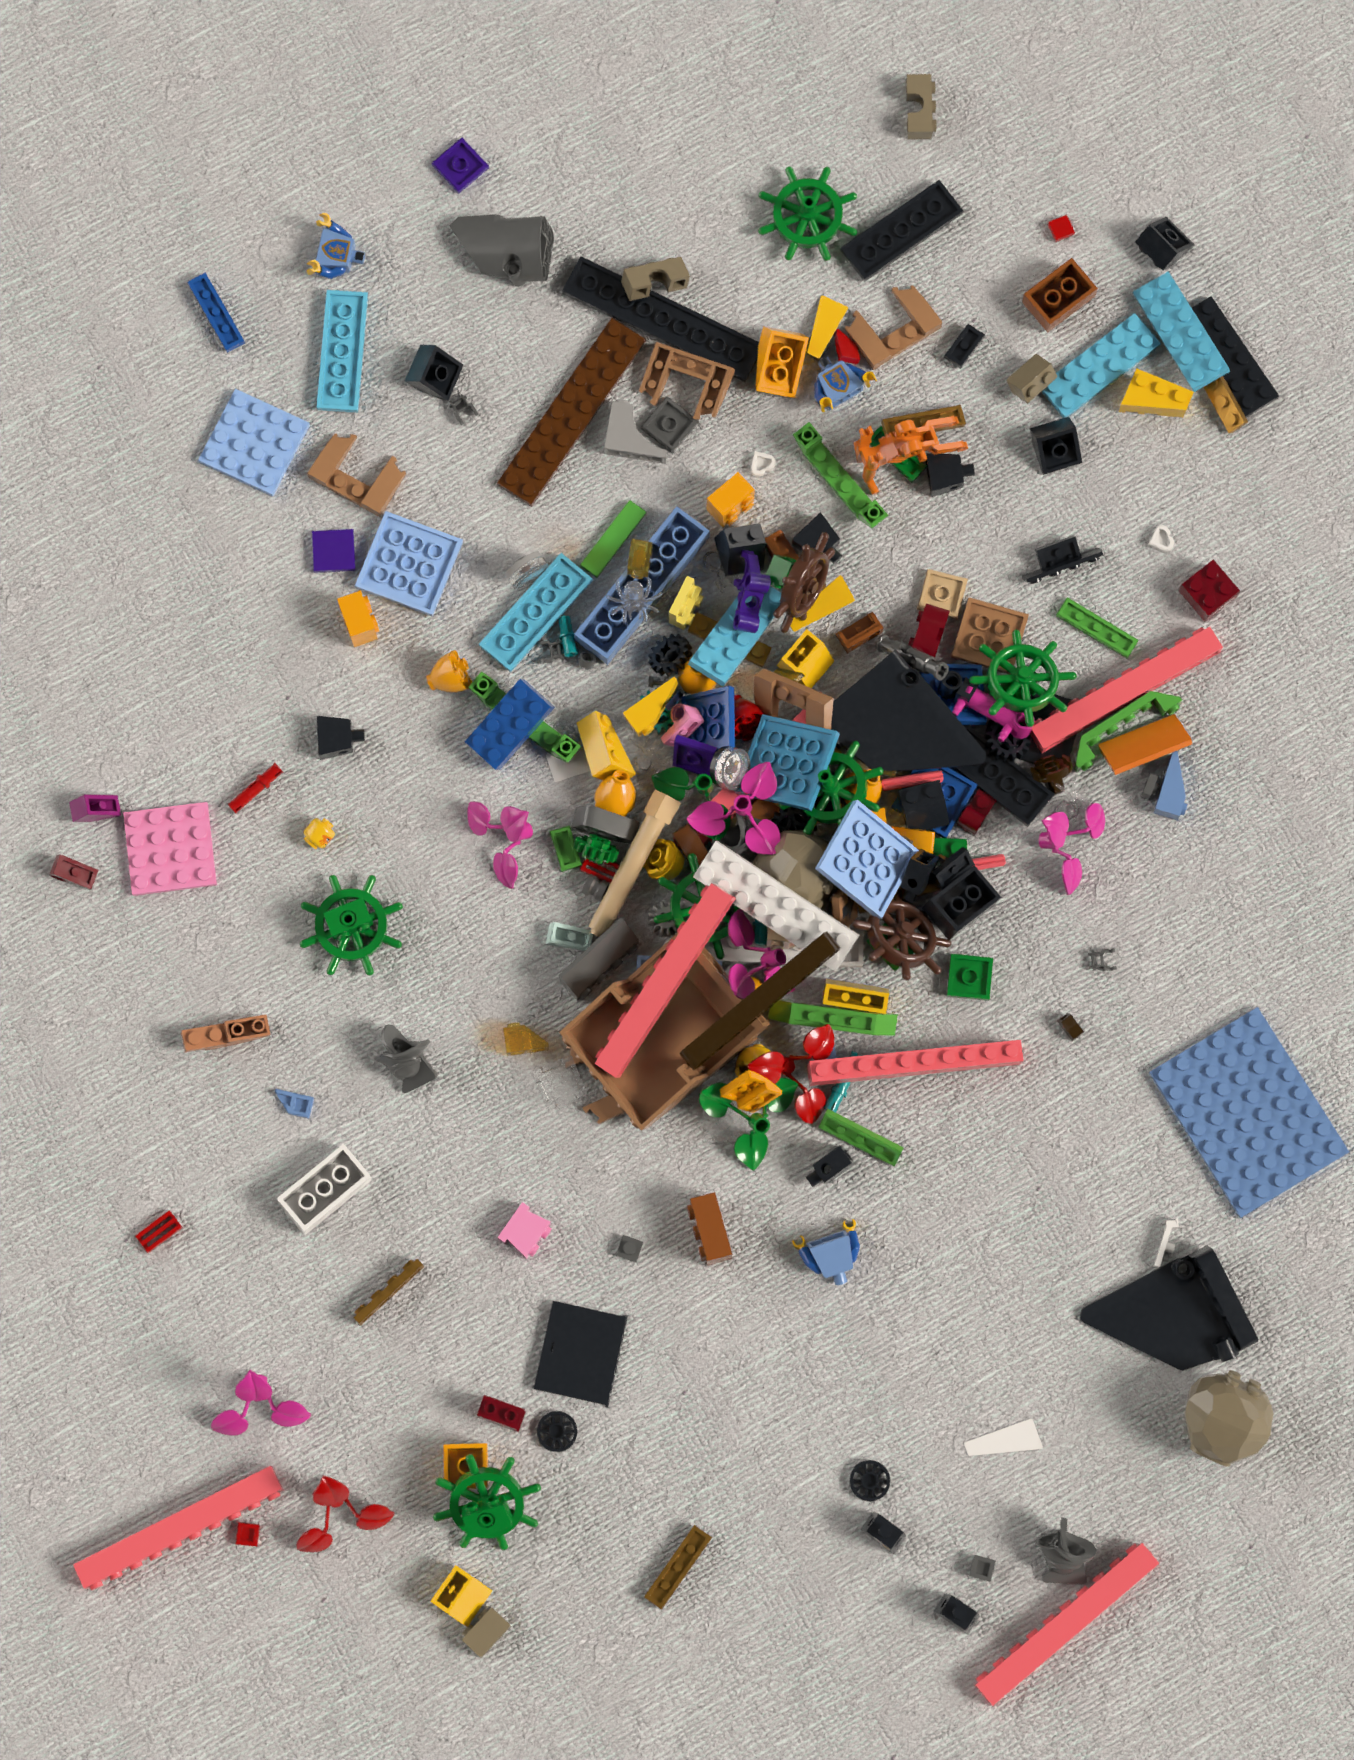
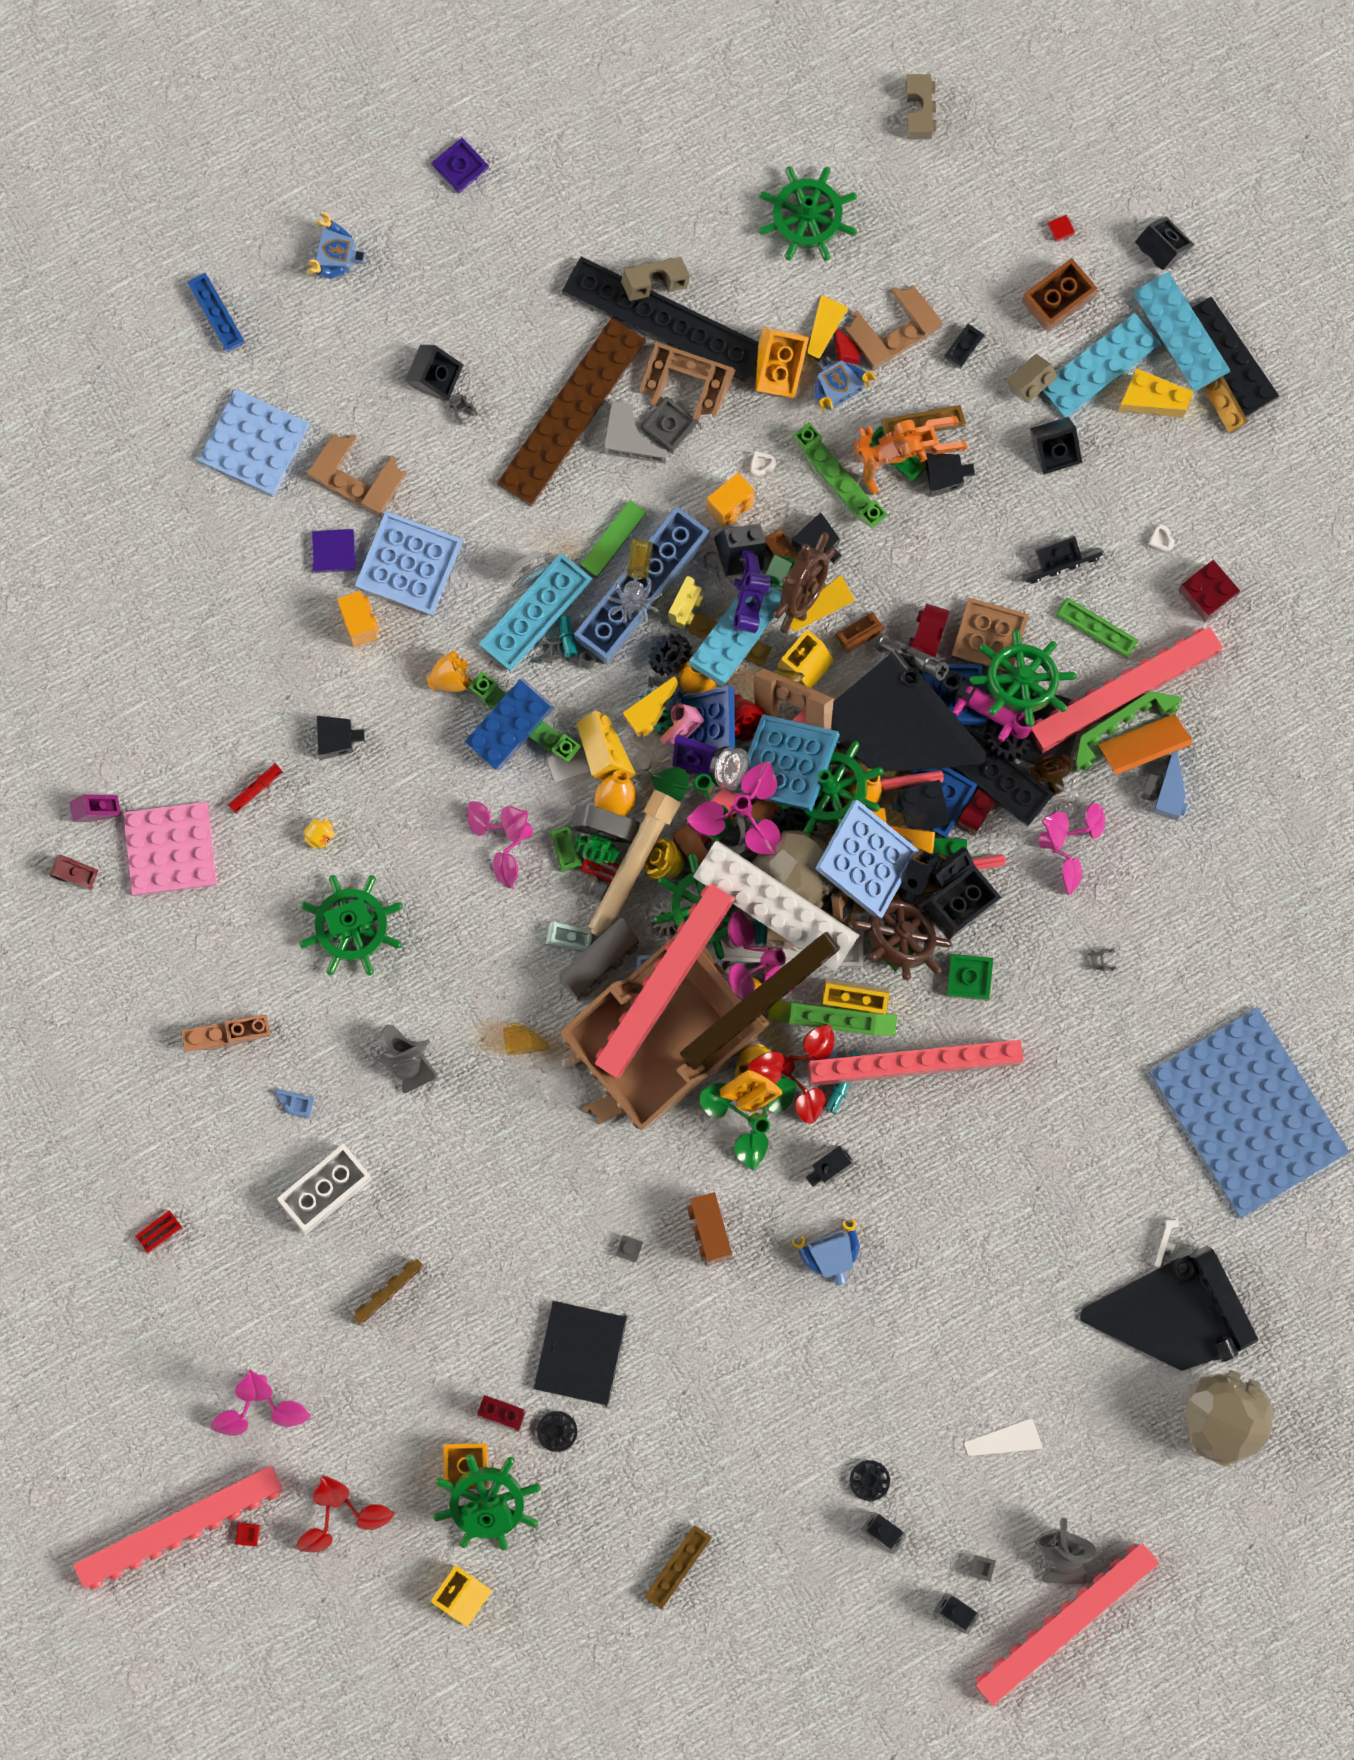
(342, 351): medium azure plate -> none
(485, 1632): dark tan brick -> none
(507, 246): dark grey panel -> none
(525, 1231): bright pink hips -> none
(861, 1137): bright green tile -> none
(901, 230): black plate -> none
(943, 591): tan tile -> none
(1070, 1026): dark brown piece -> none

